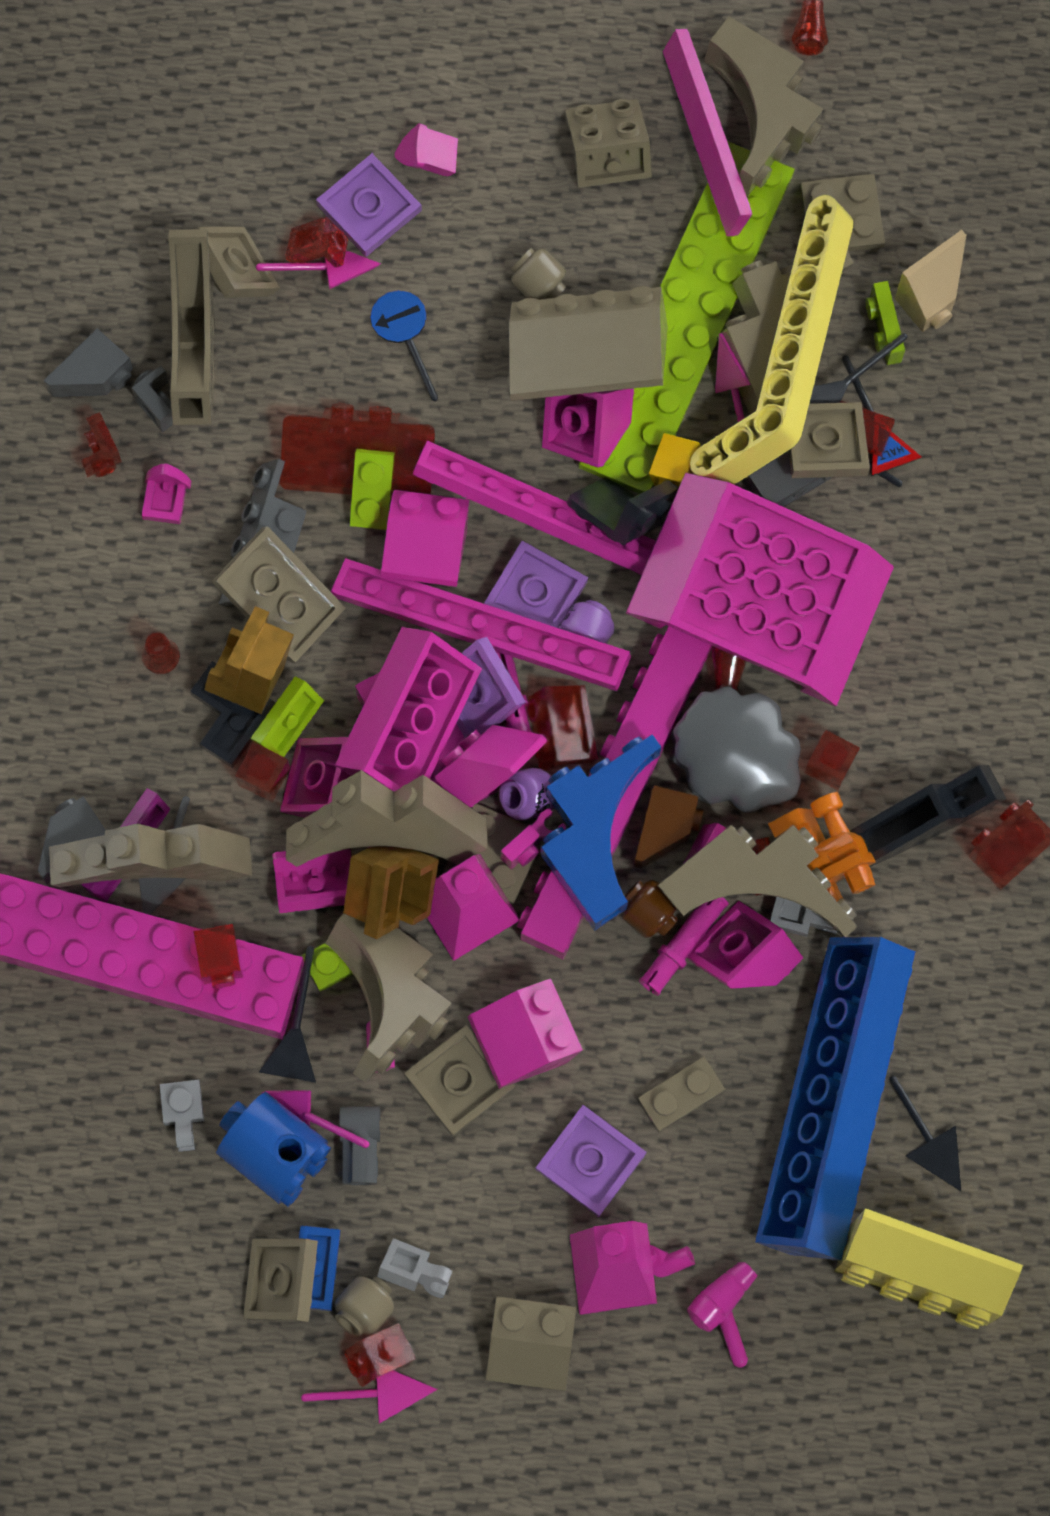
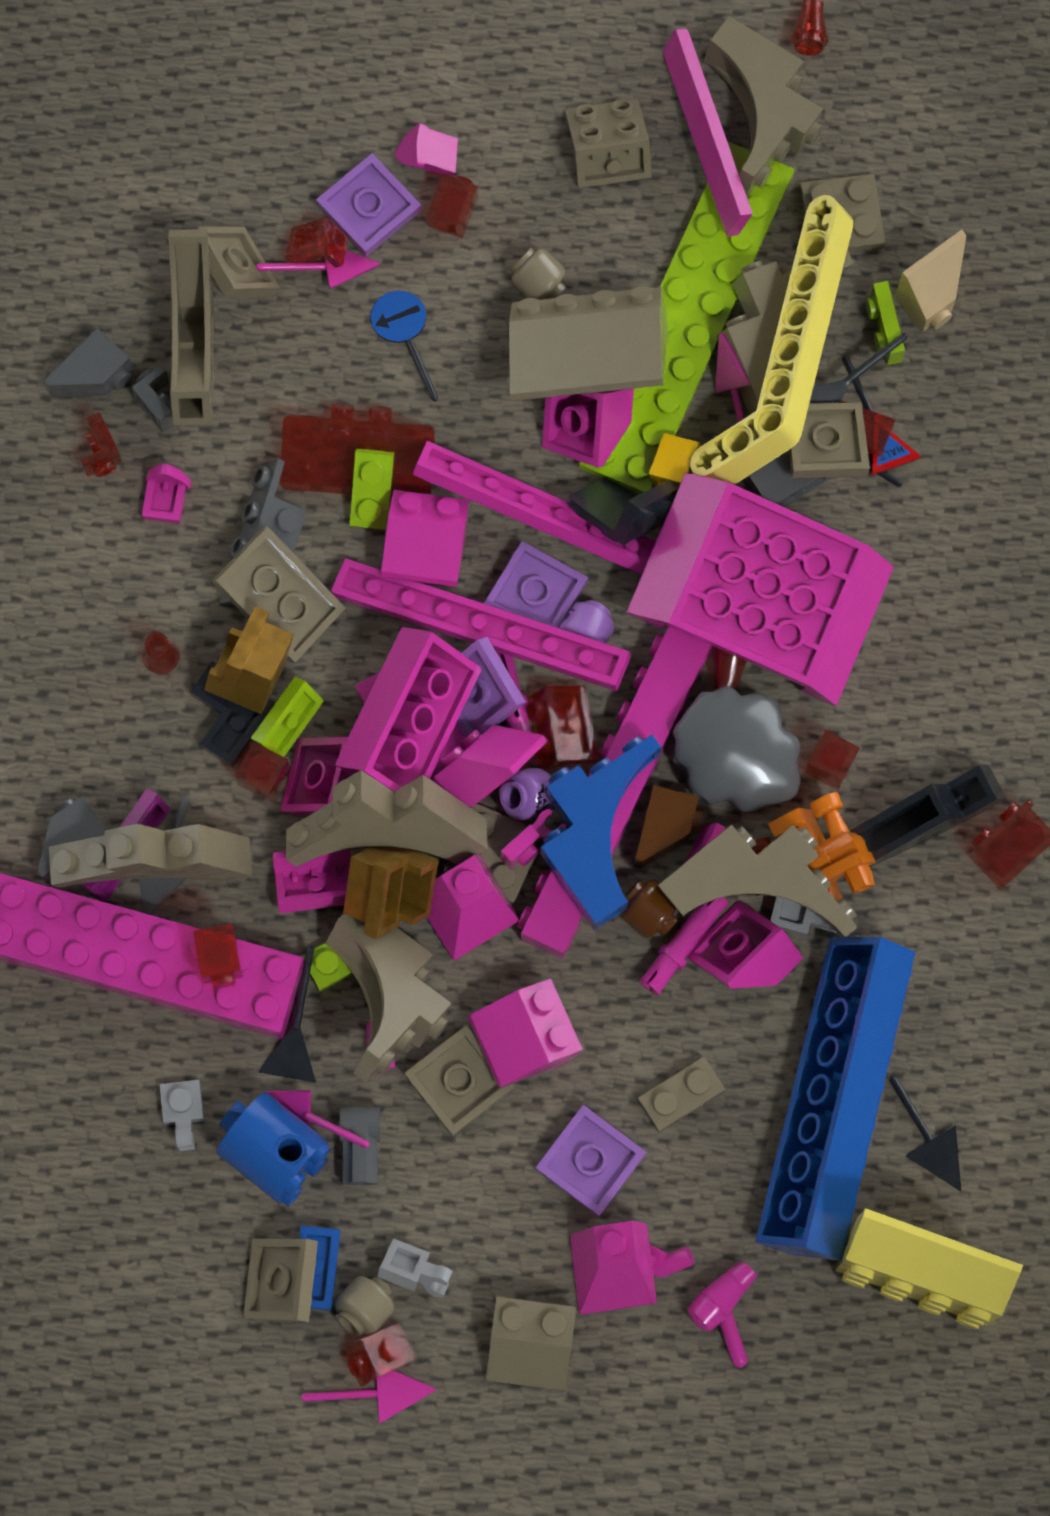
(453, 205): none -> clear red brick

